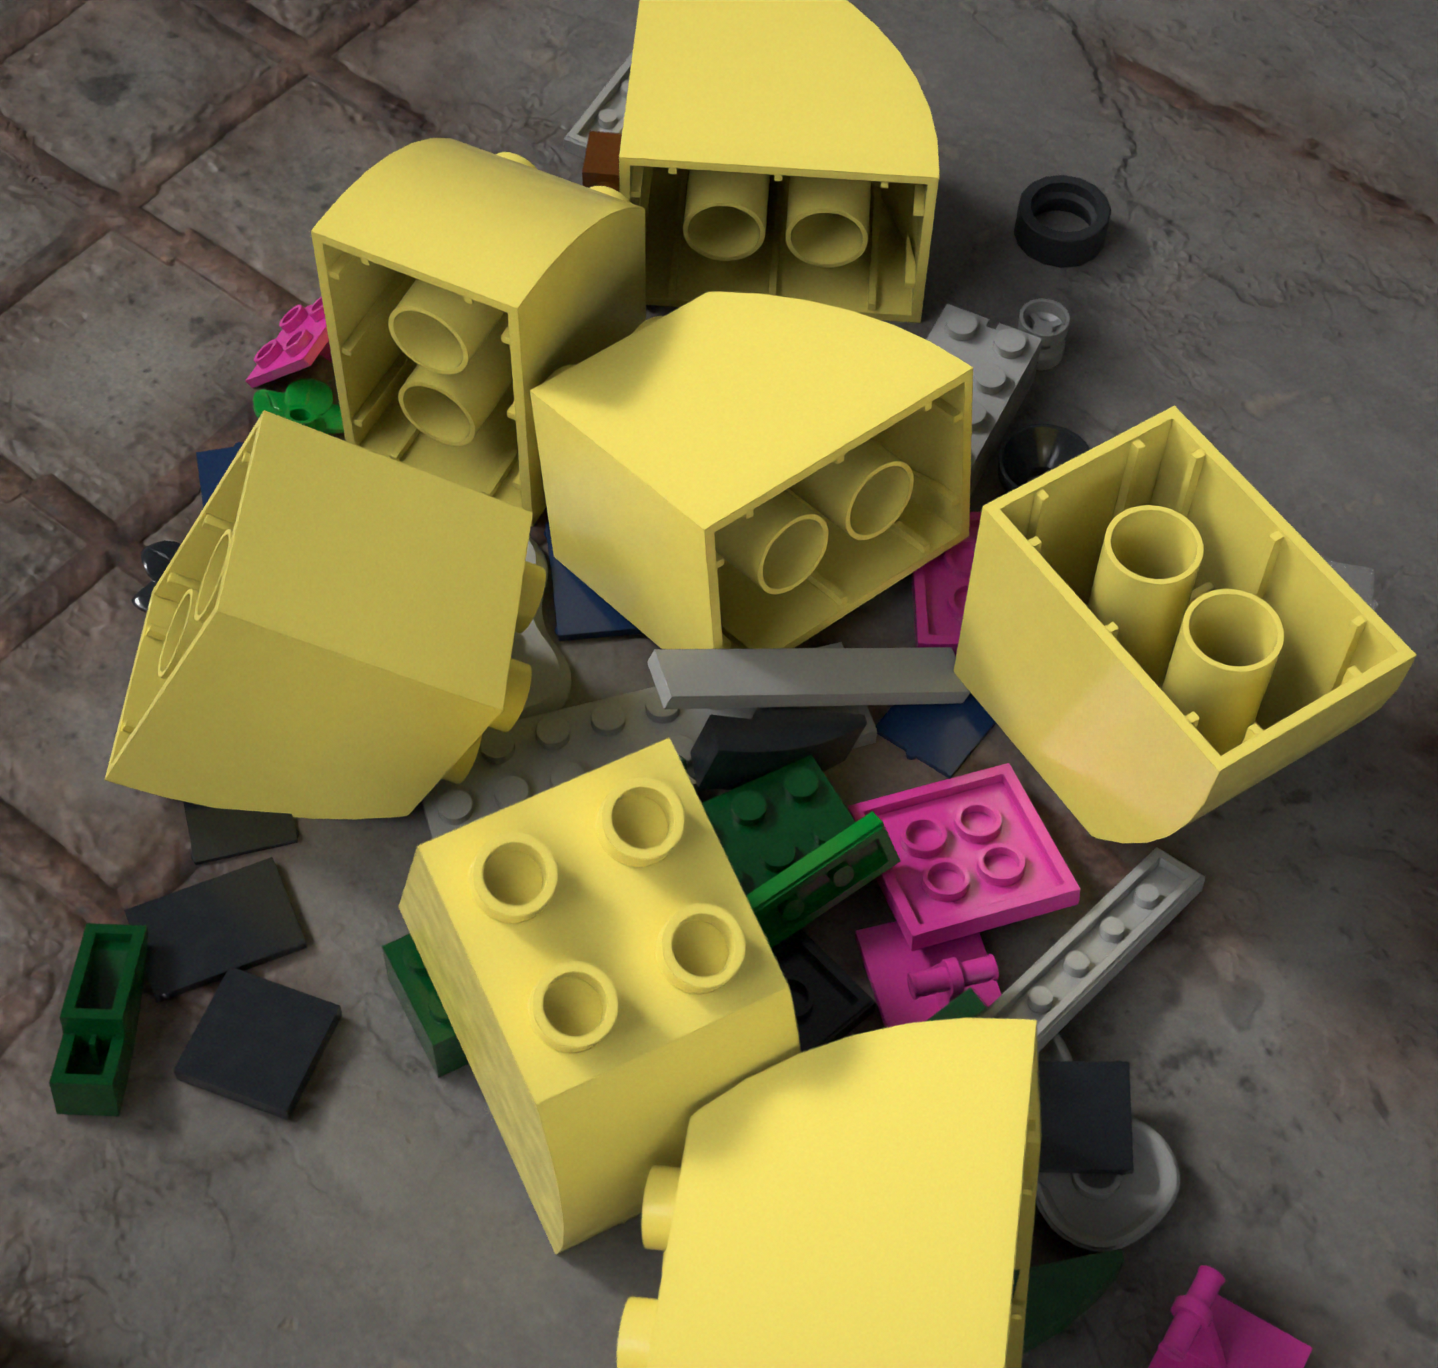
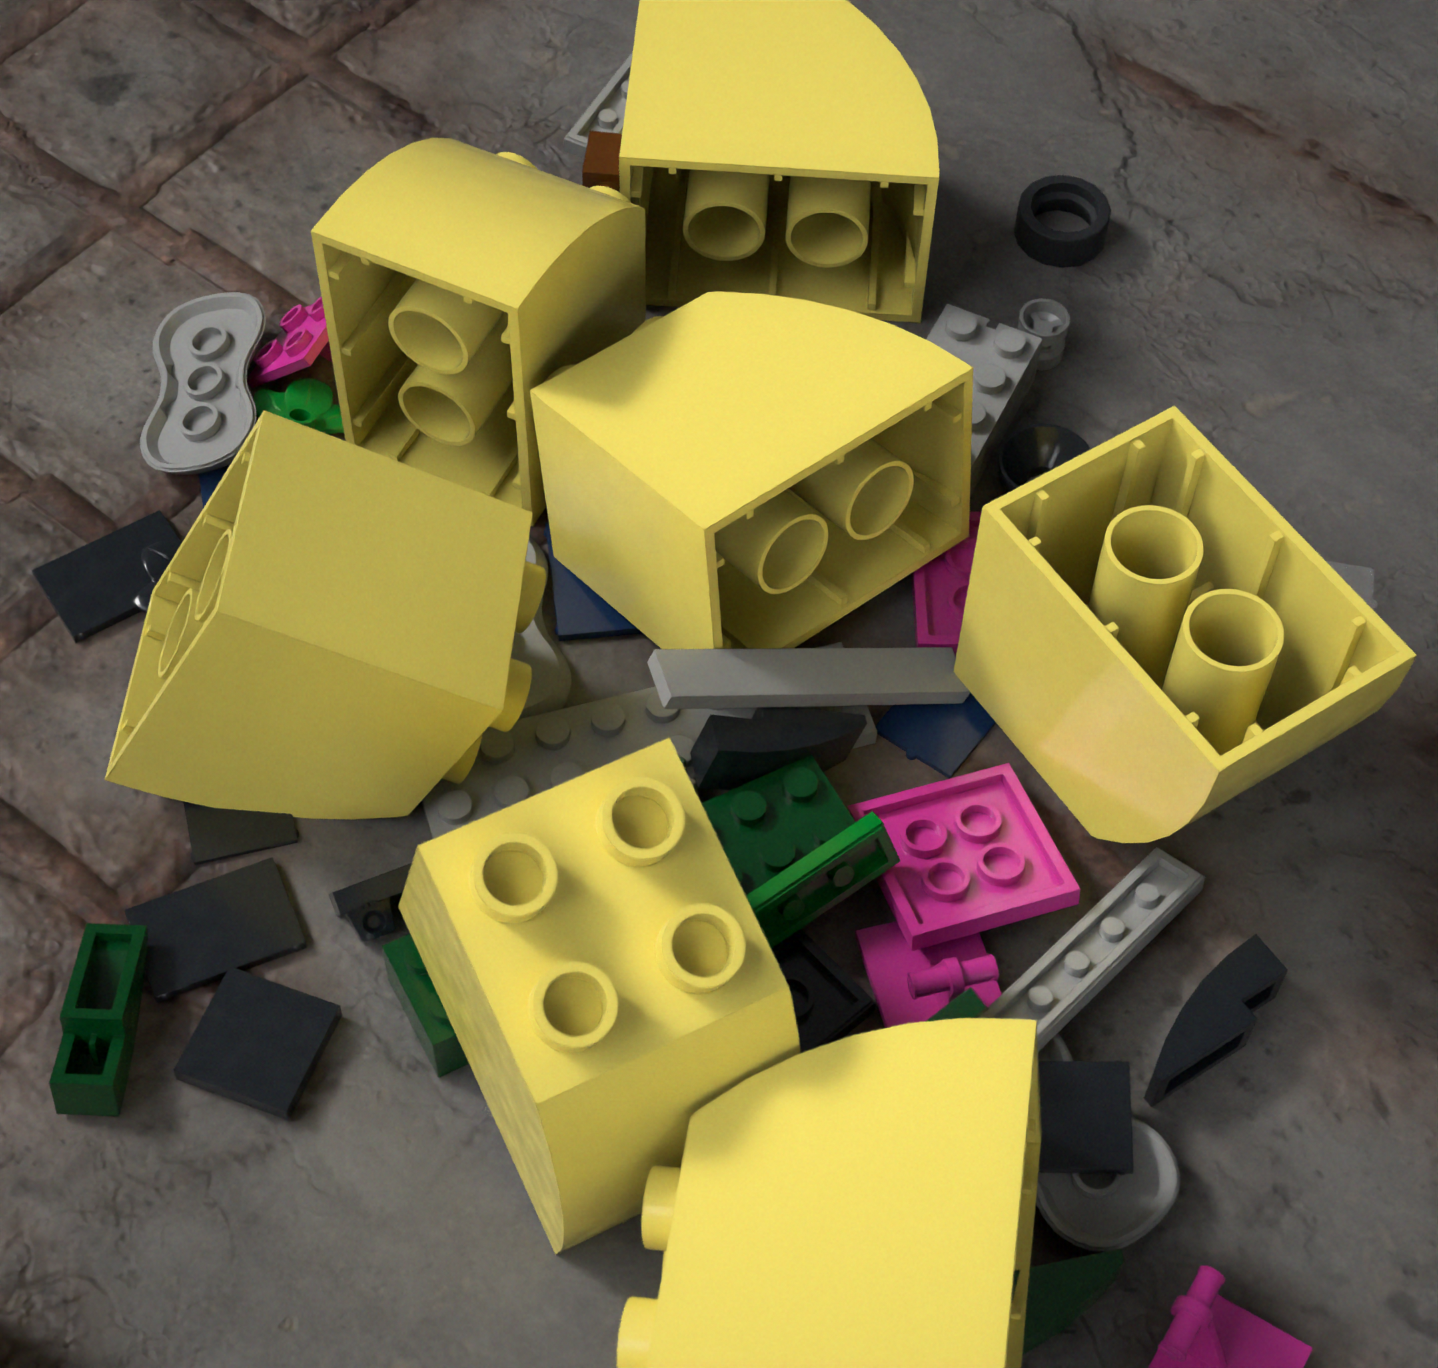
(97, 581): none -> black piece
(204, 390): none -> light grey plate
(369, 904): none -> black hinge
(1216, 1017): none -> black slope

